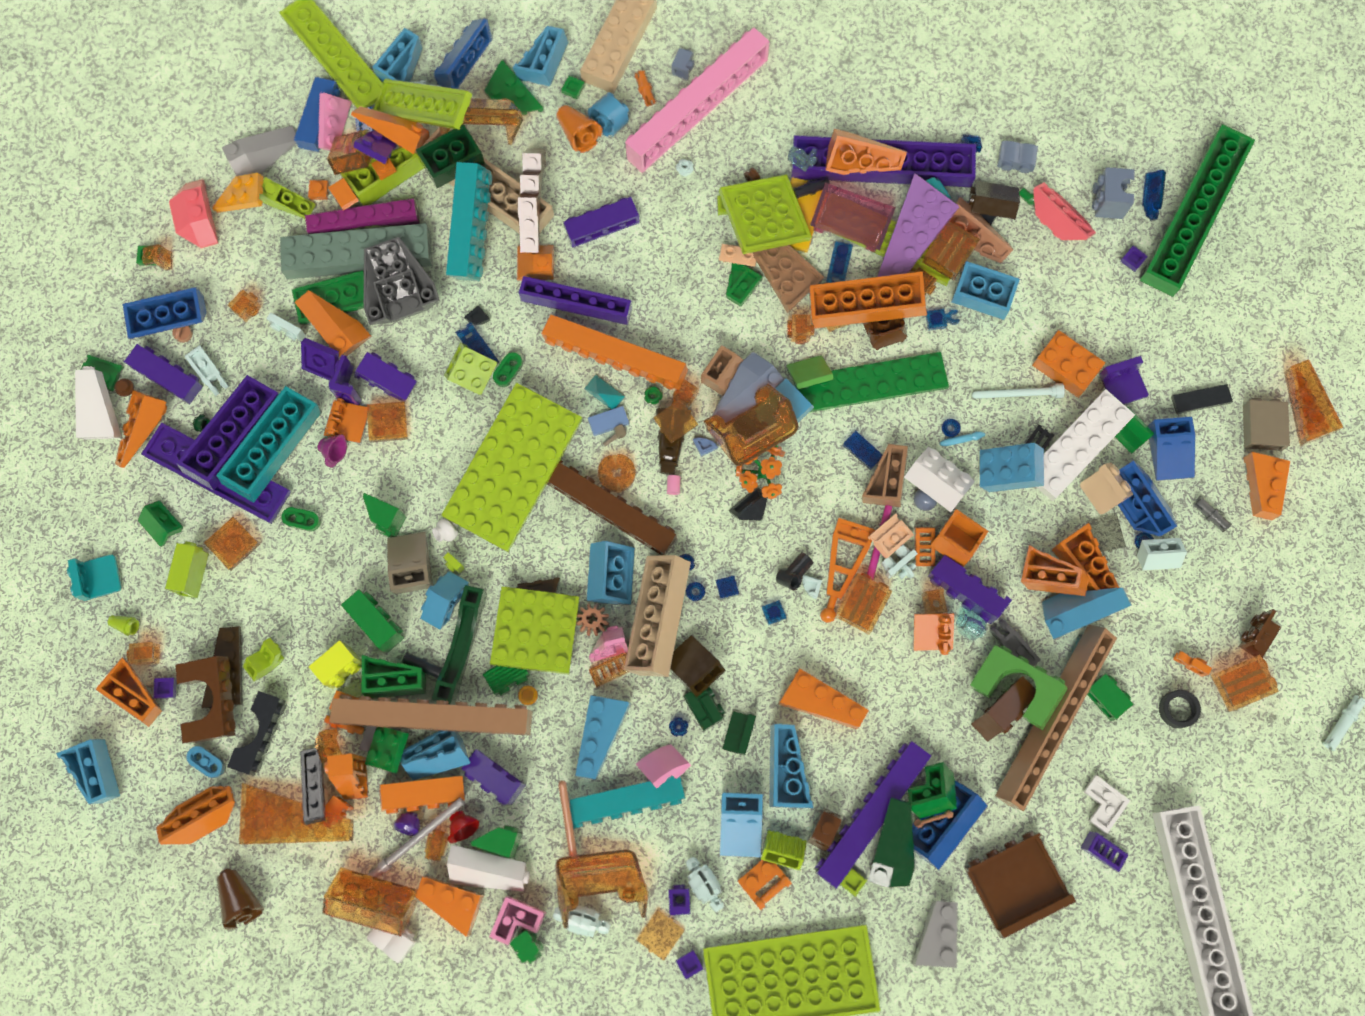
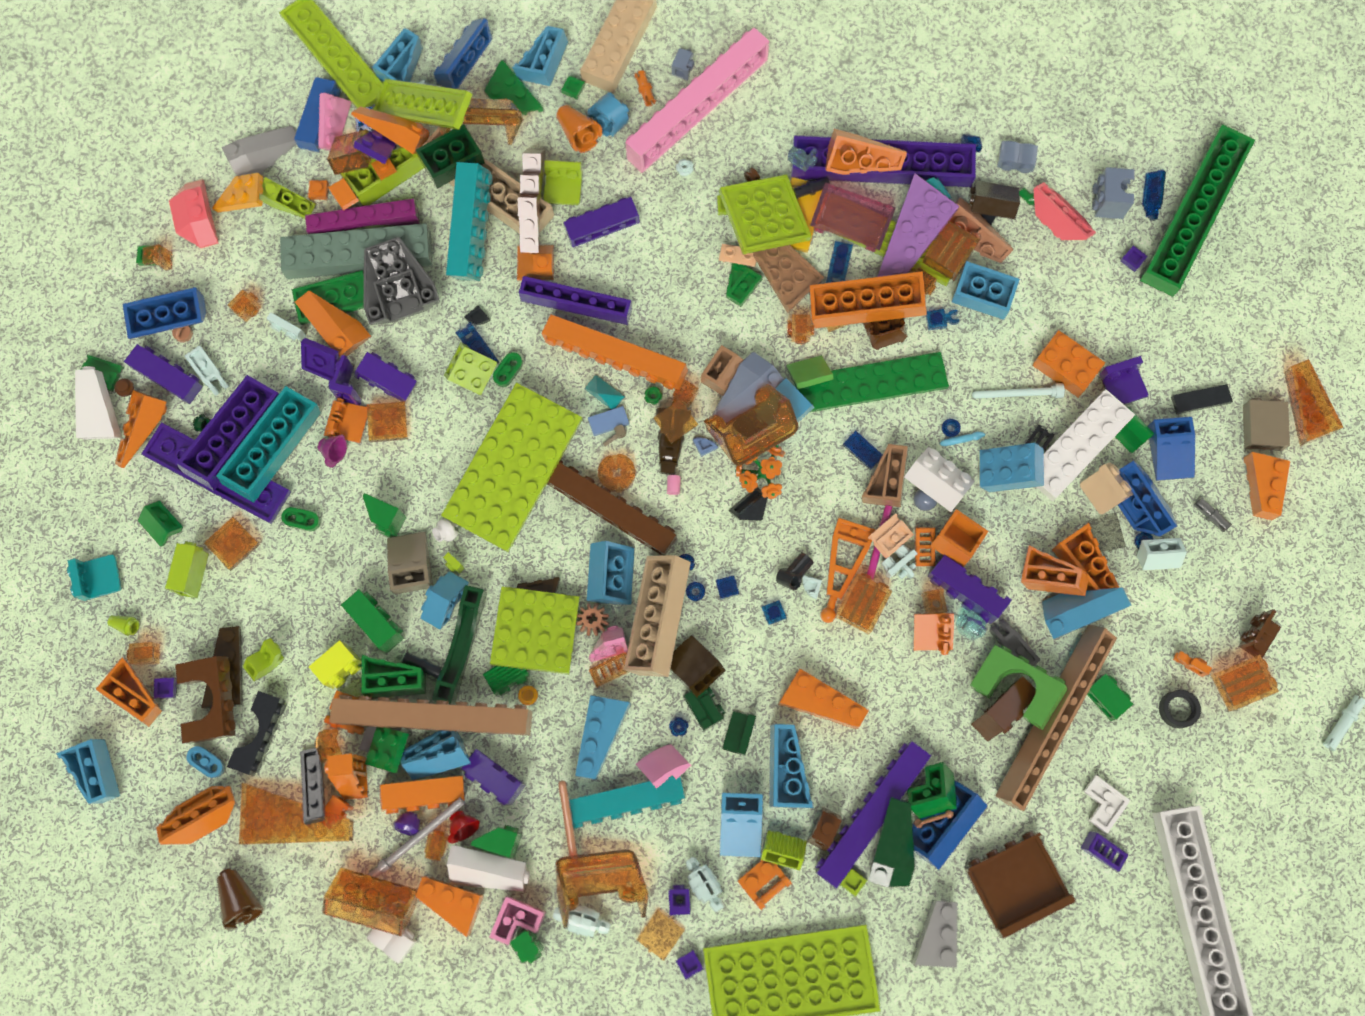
(563, 182): none -> lime bracket

